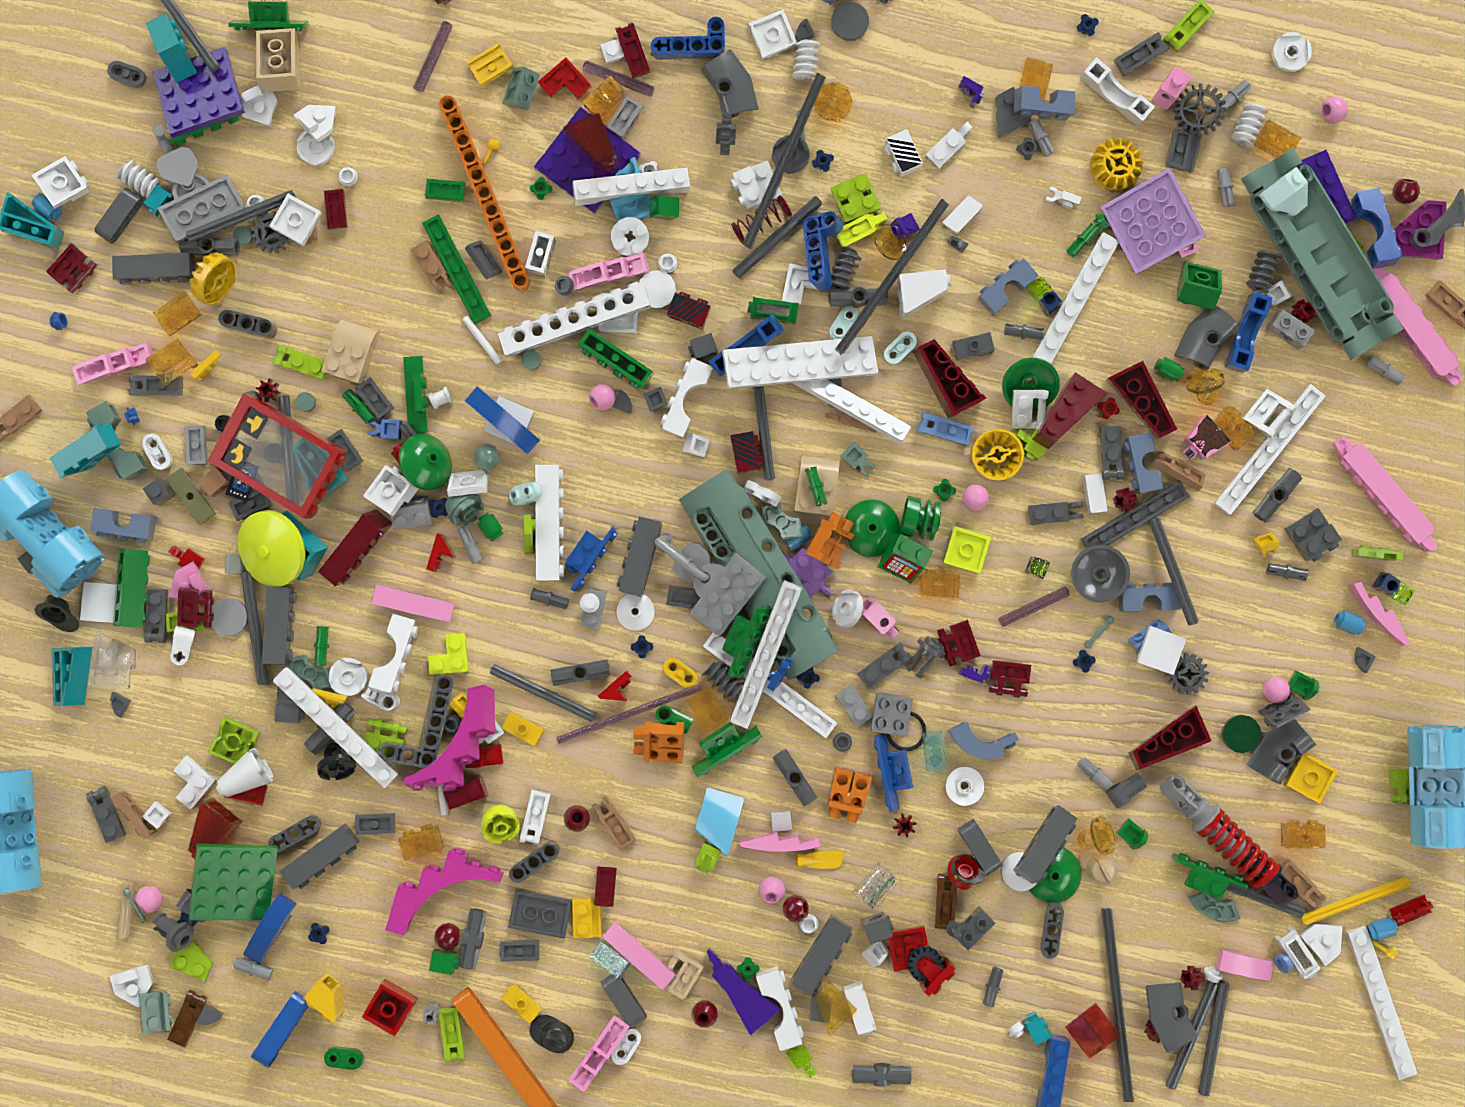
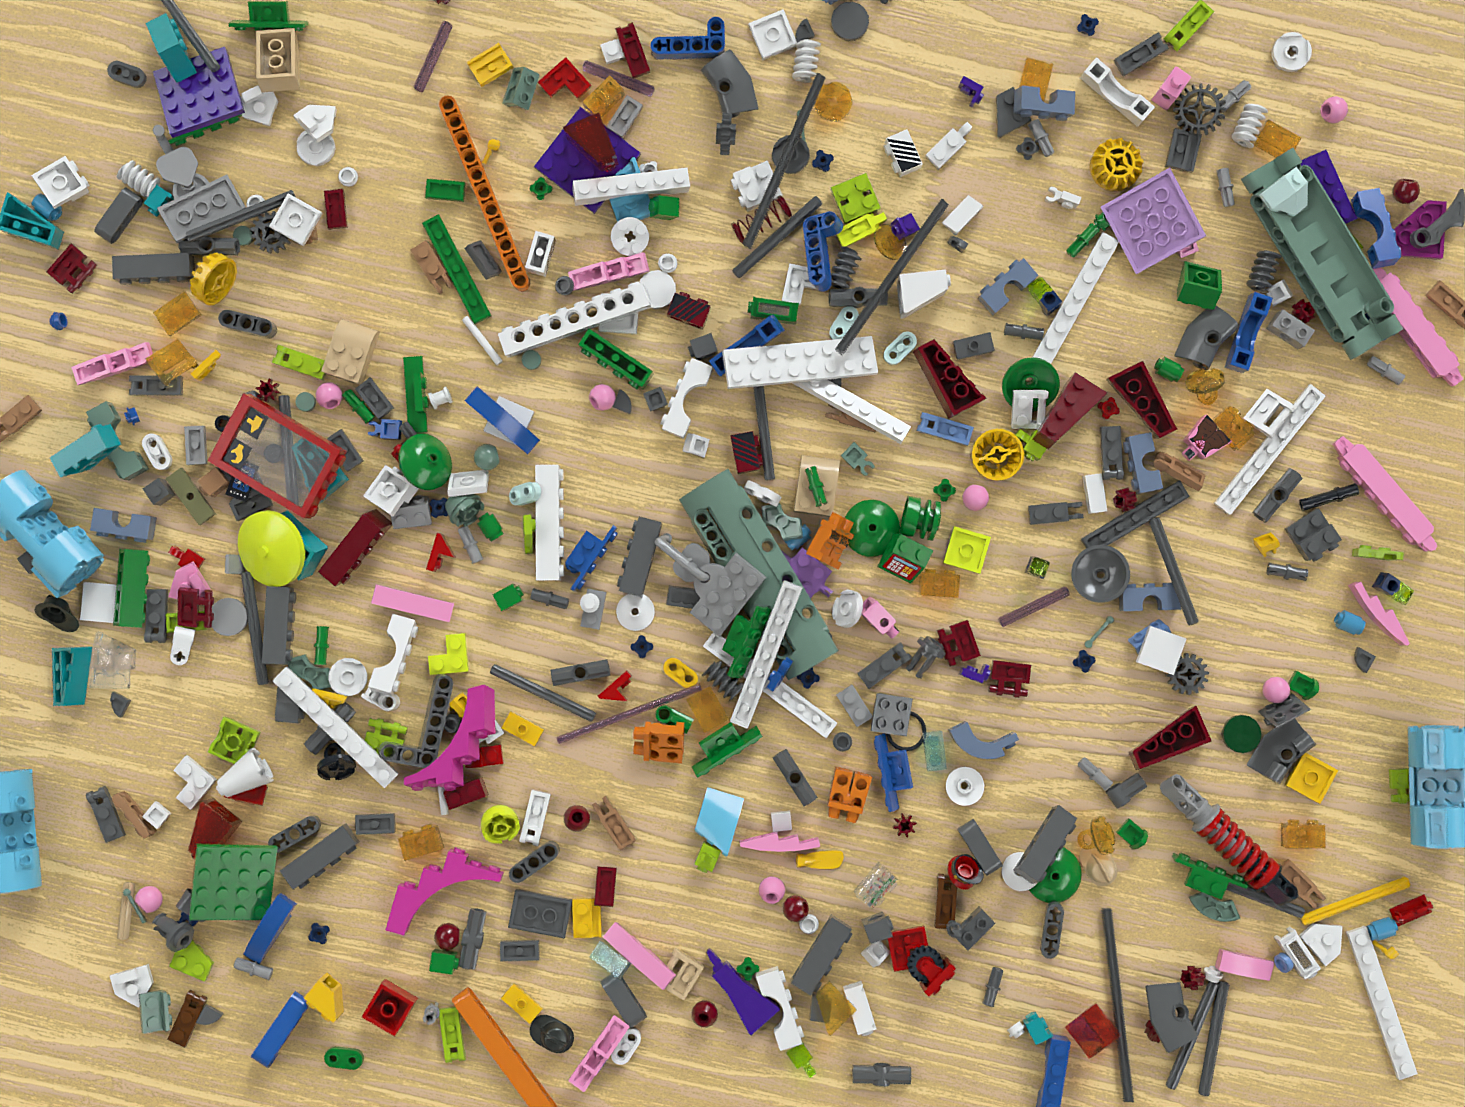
(329, 395): none -> bright pink piece
(508, 597): none -> green brick
(1336, 494): none -> black pin

